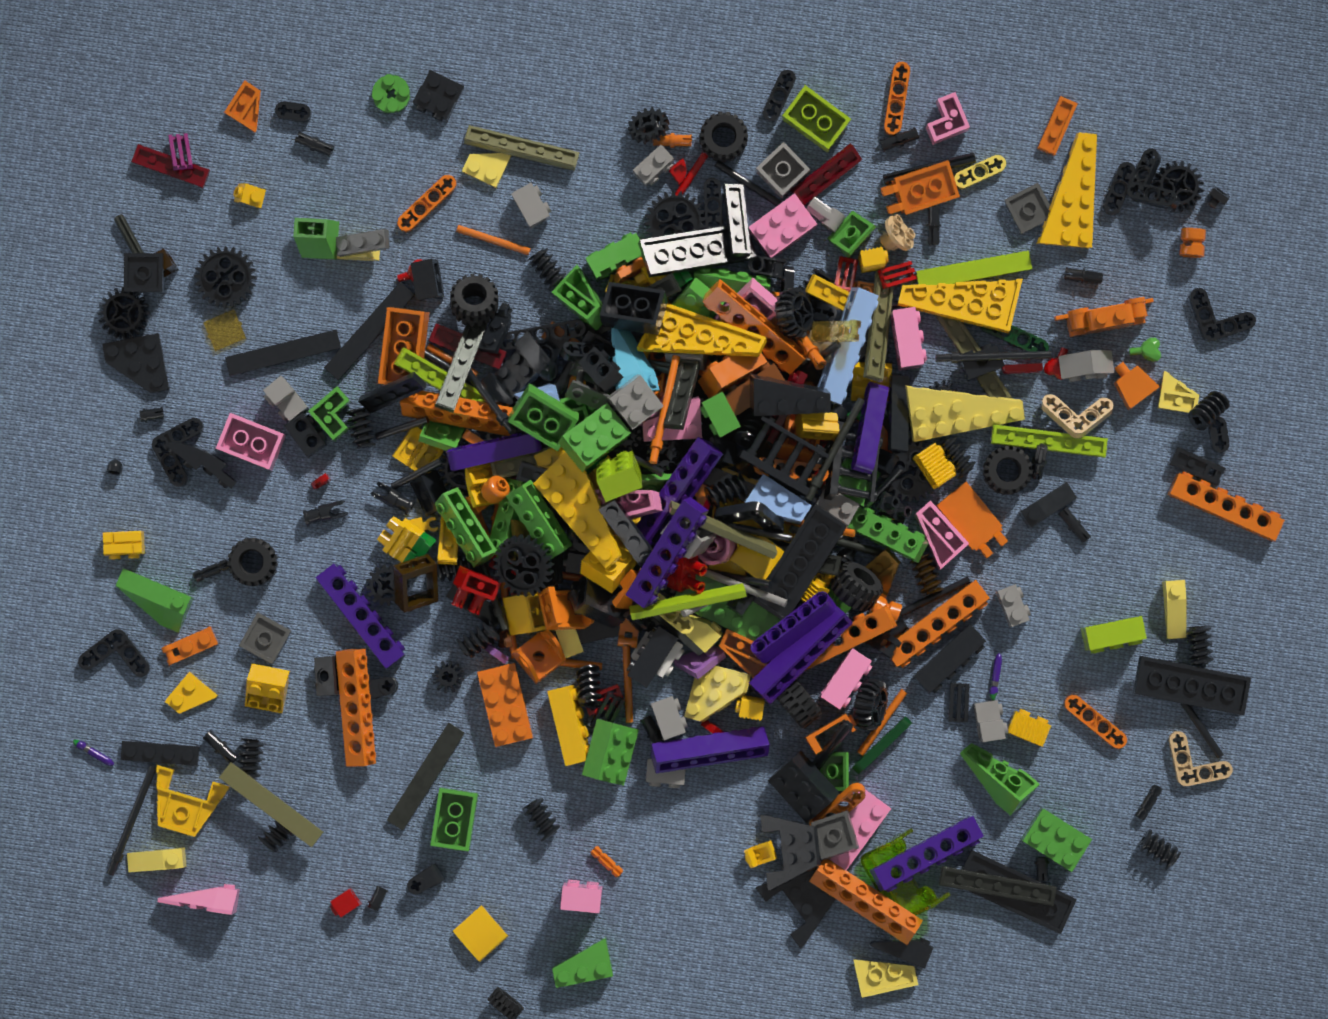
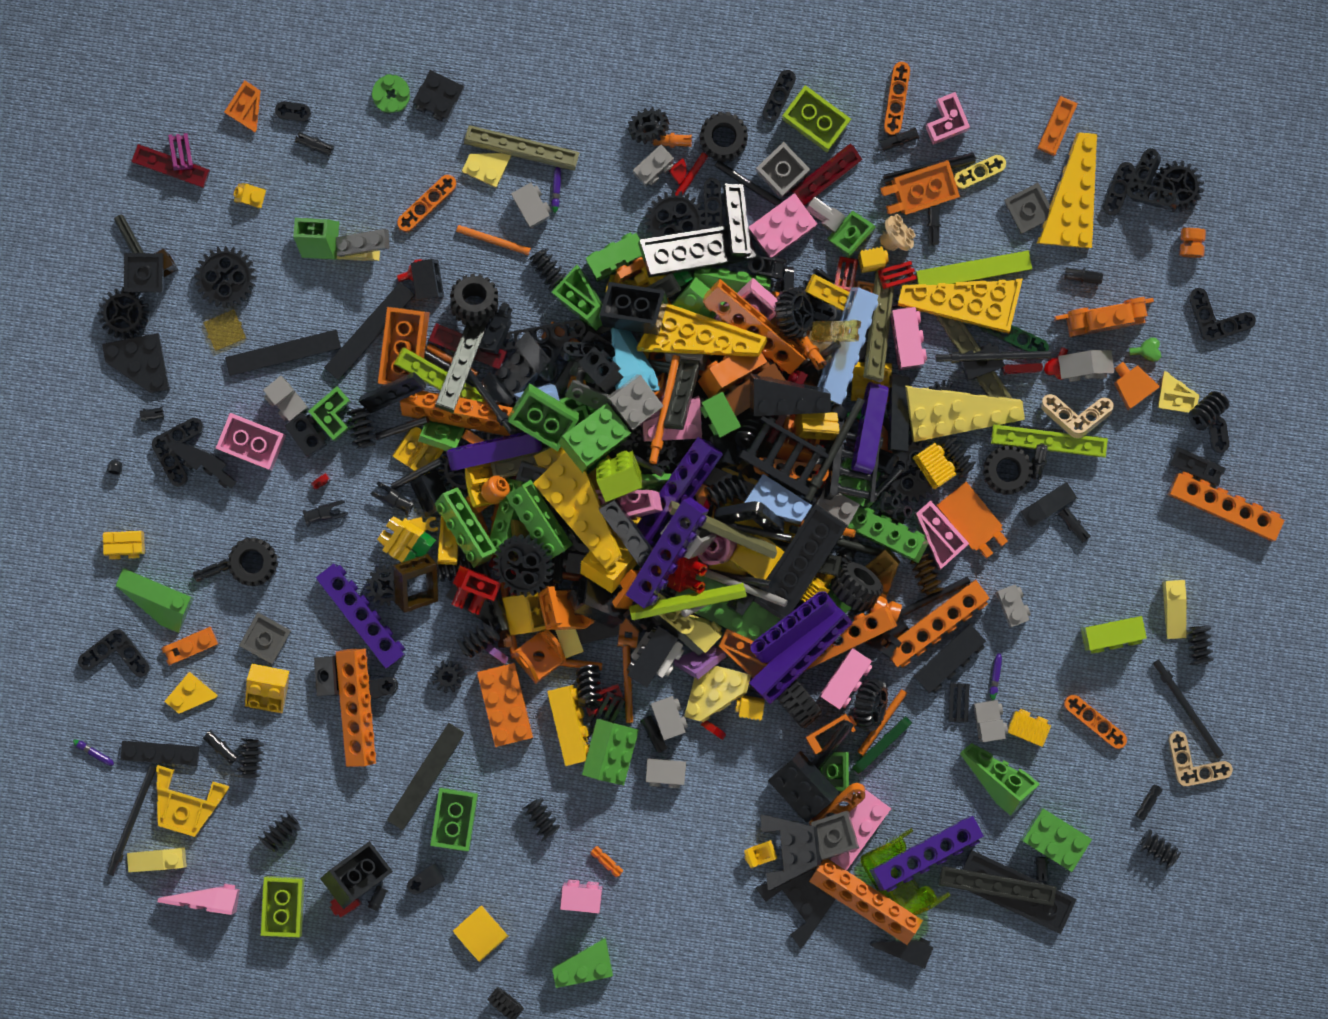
(271, 804): olive tile -> none
(282, 906): none -> lime brick
(356, 875): none -> black brick
(556, 189): none -> dark purple piece
(709, 749): dark purple brick -> none
(883, 977): light yellow wing -> none
(1191, 685): black plate -> none
(1218, 196): black tile -> none

